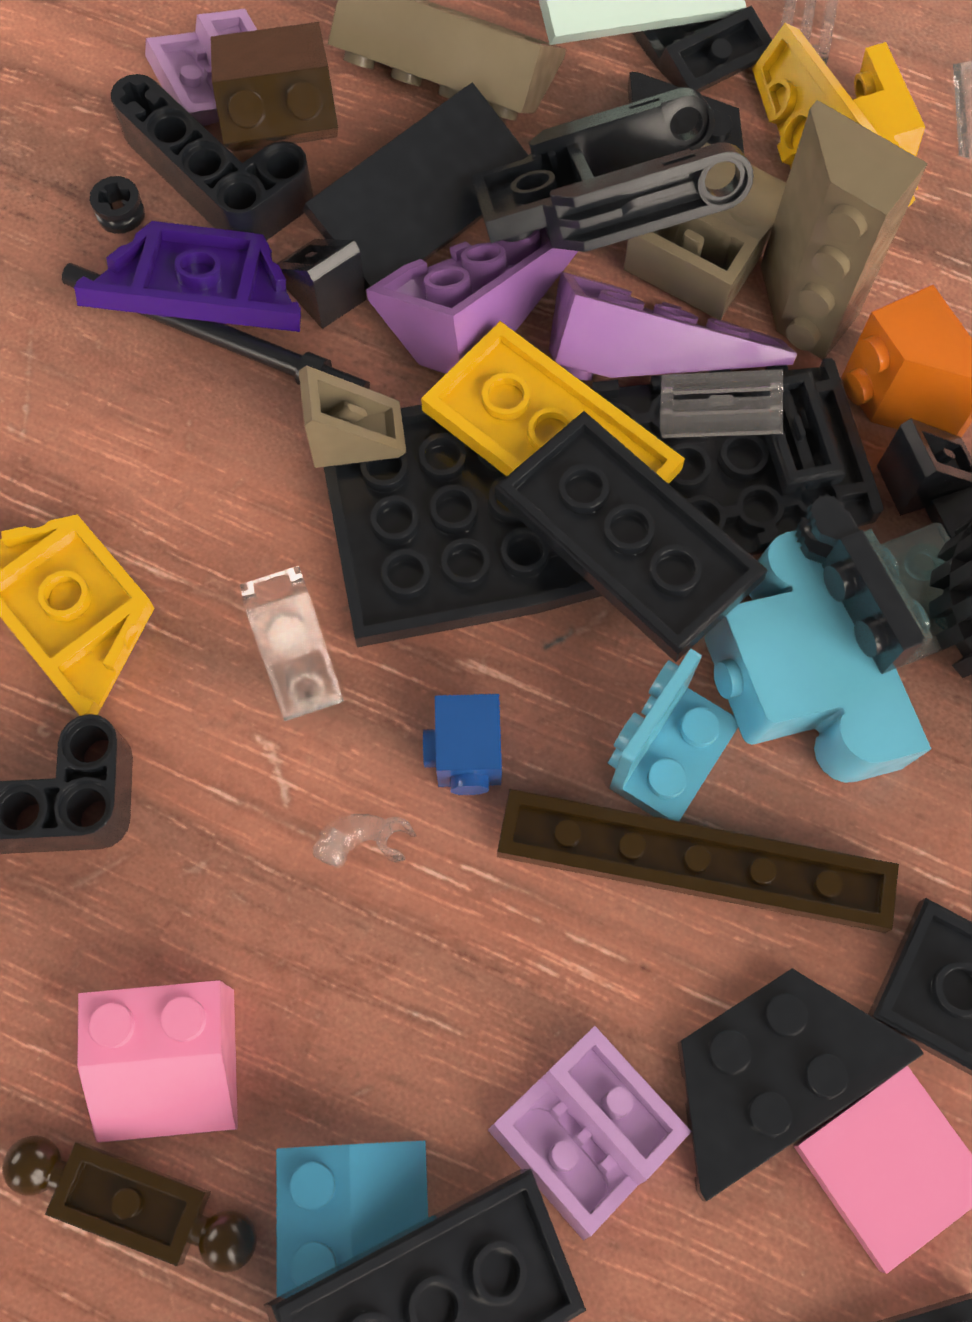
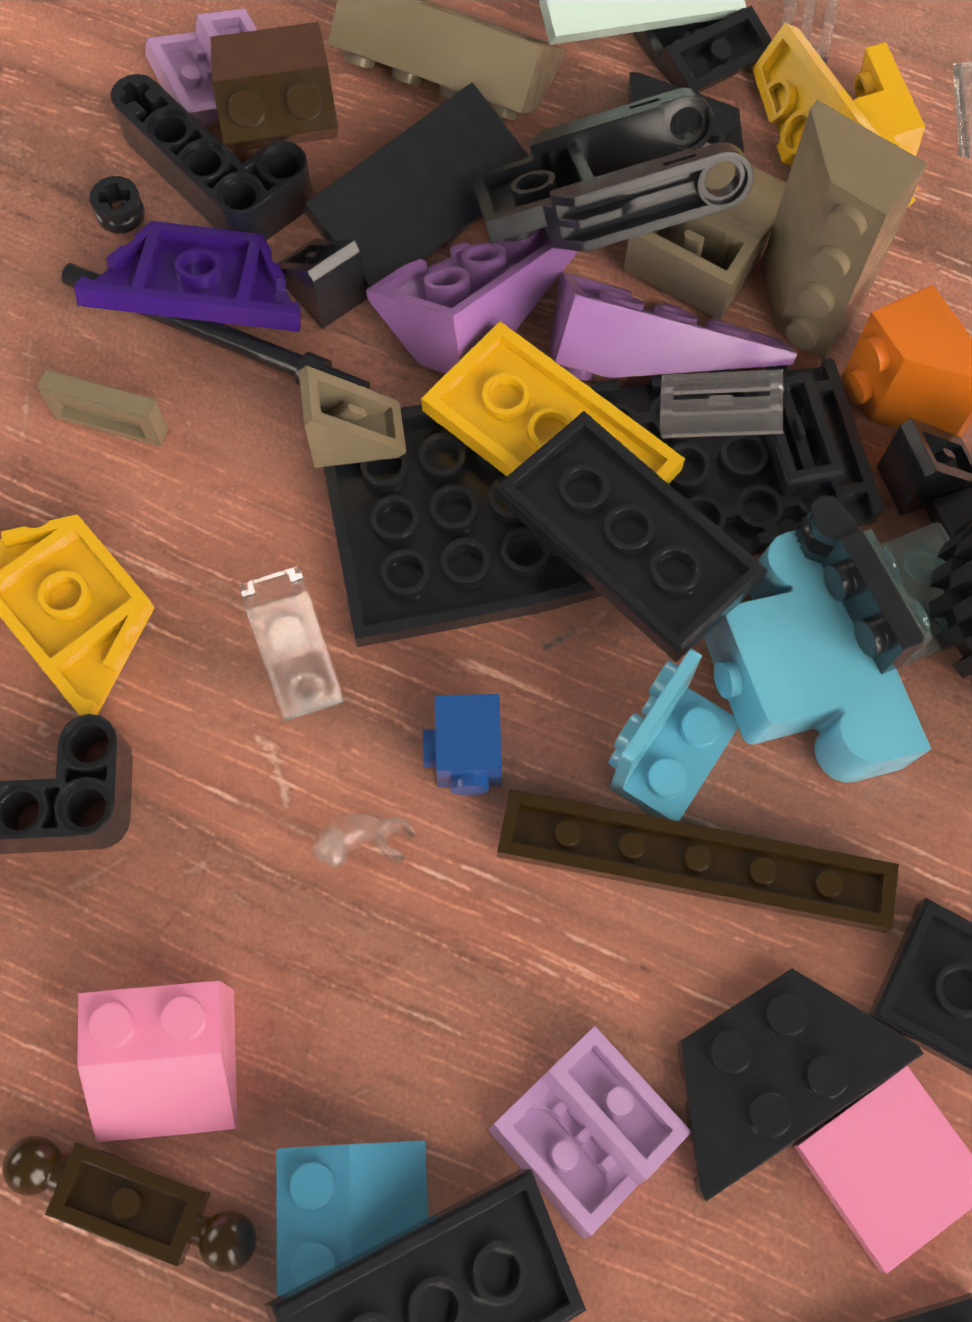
(103, 408): none -> dark tan tile

